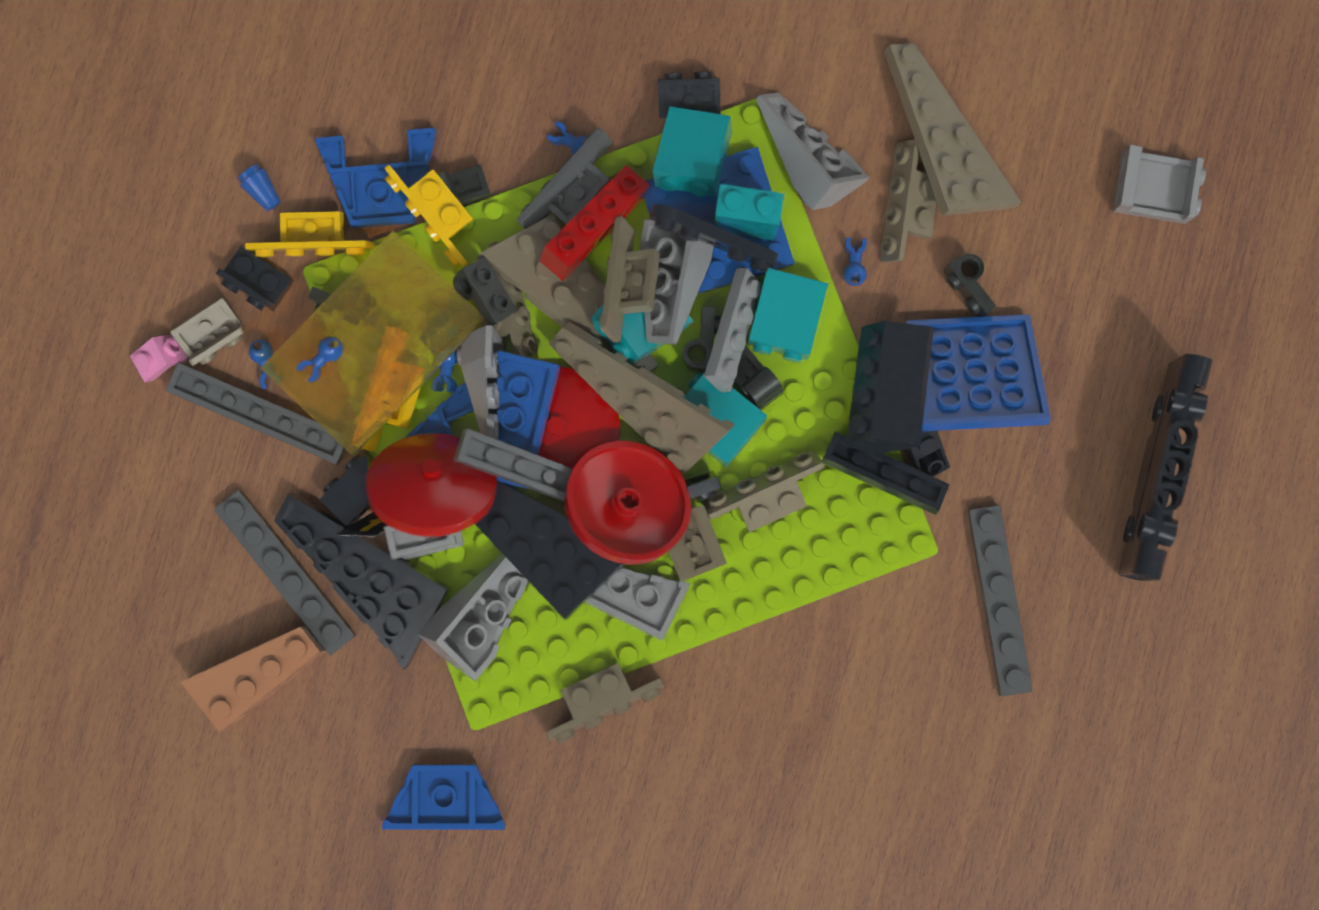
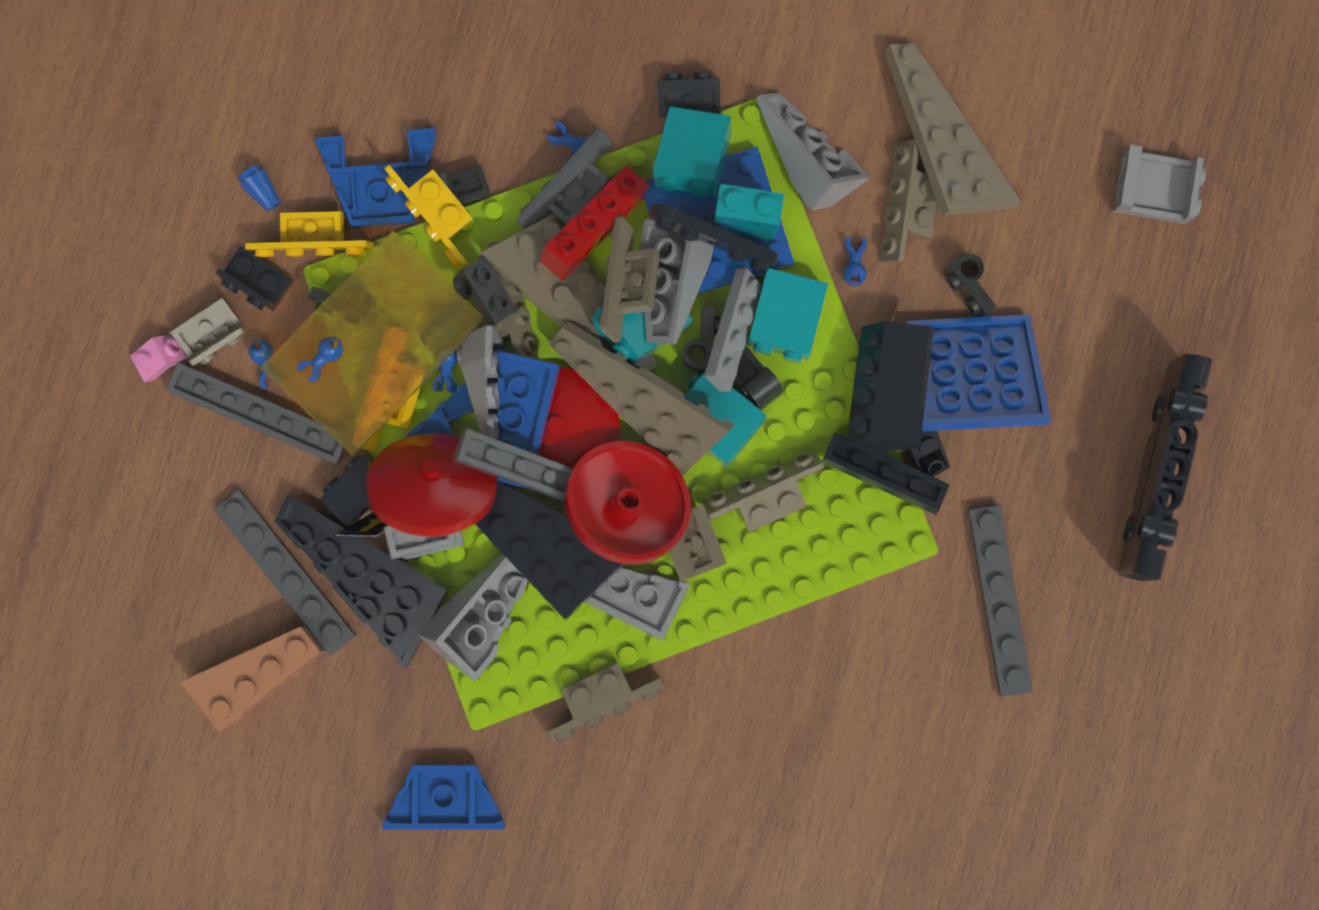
(702, 485): black plate -> none

